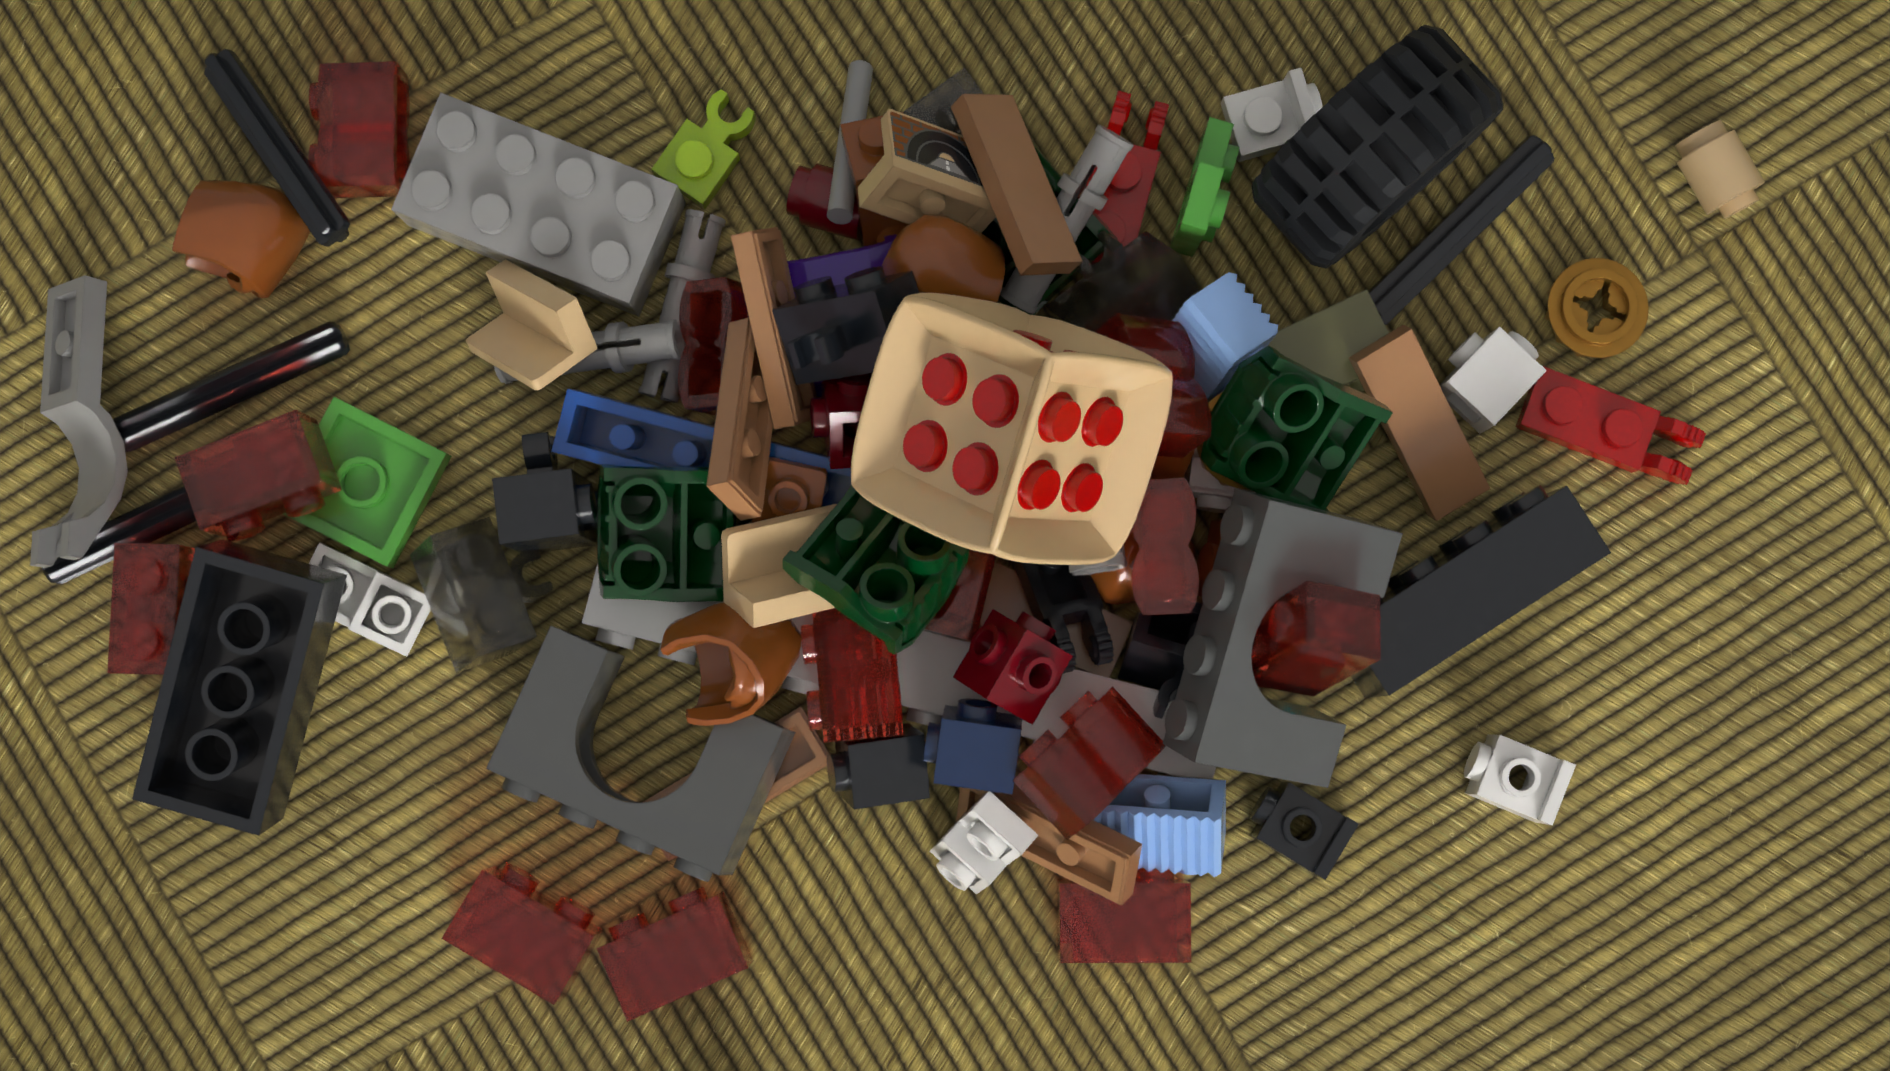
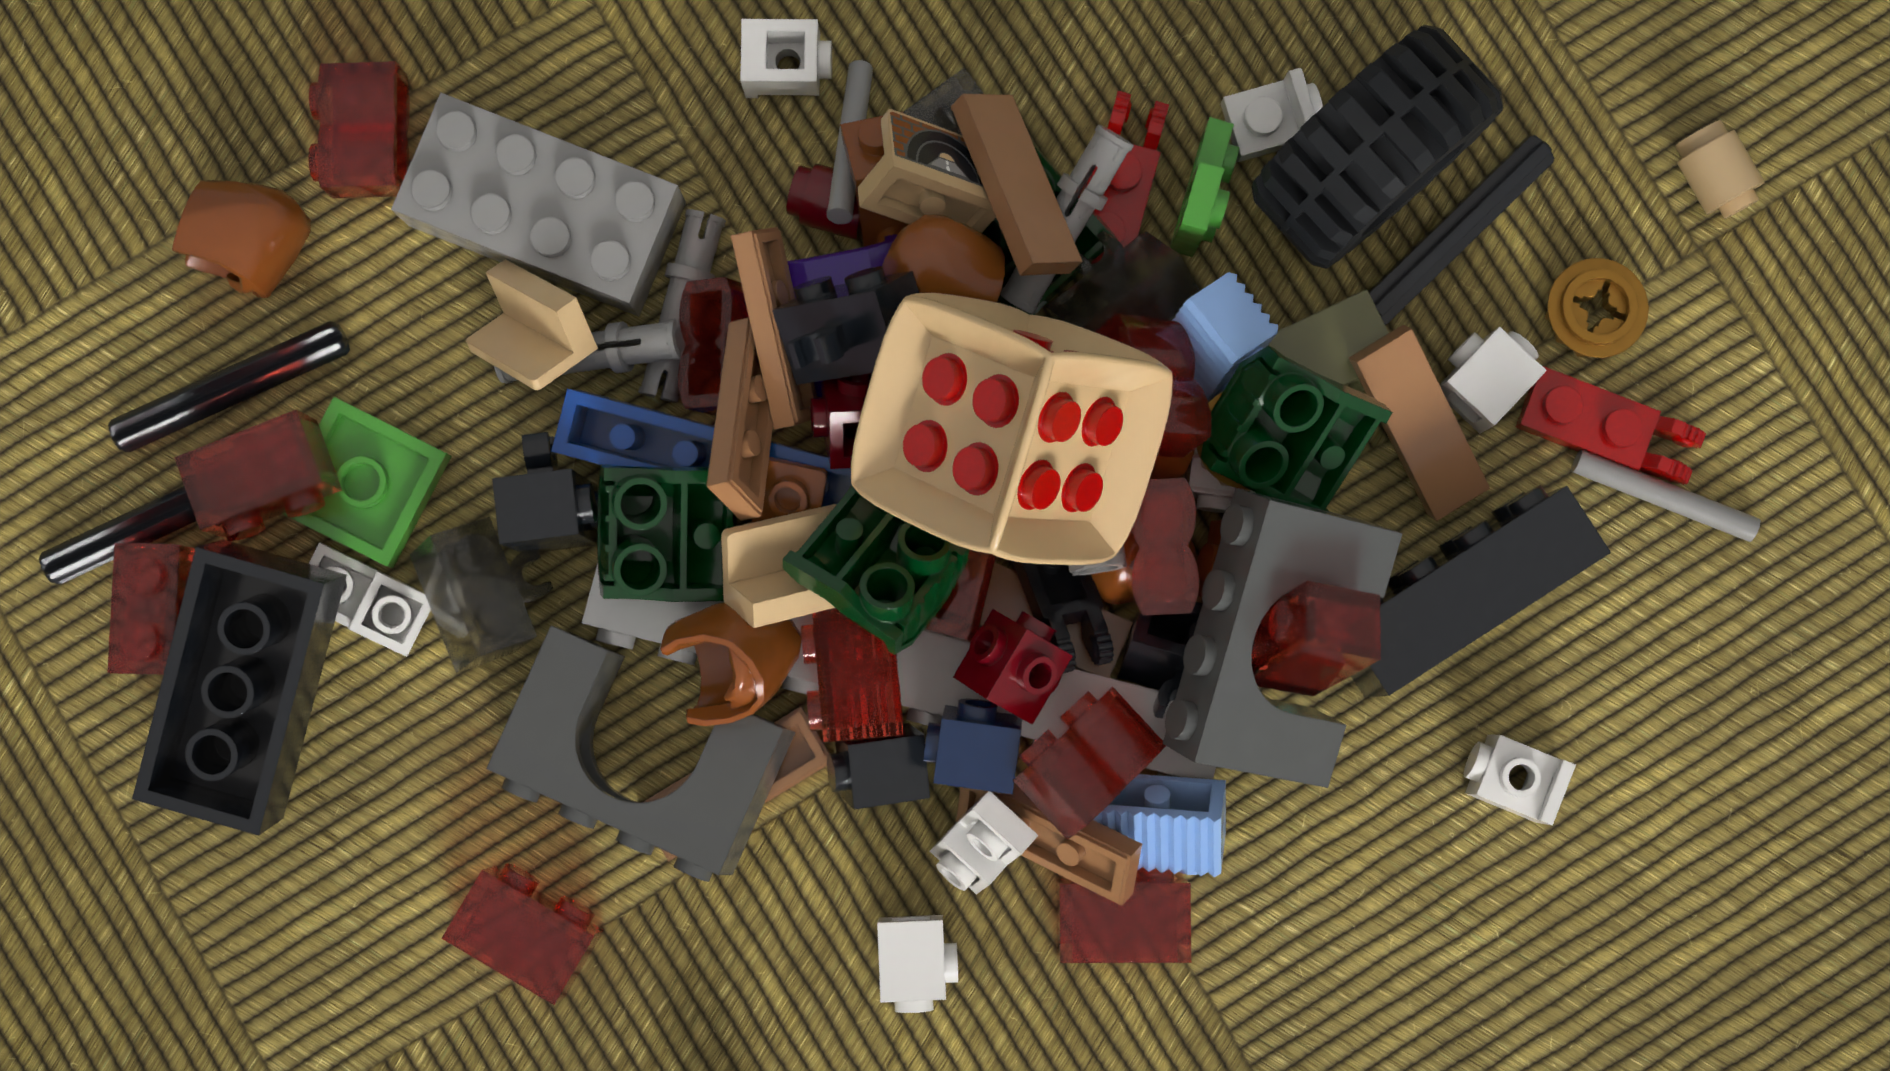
(73, 402): light grey piece -> none
(277, 148): black axle -> none
(674, 954): clear red brick -> none
(701, 157): lime plate -> none
(770, 40): none -> white brick
(914, 962): none -> white brick
(1328, 834): black brick -> none
(1666, 495): none -> light grey bar

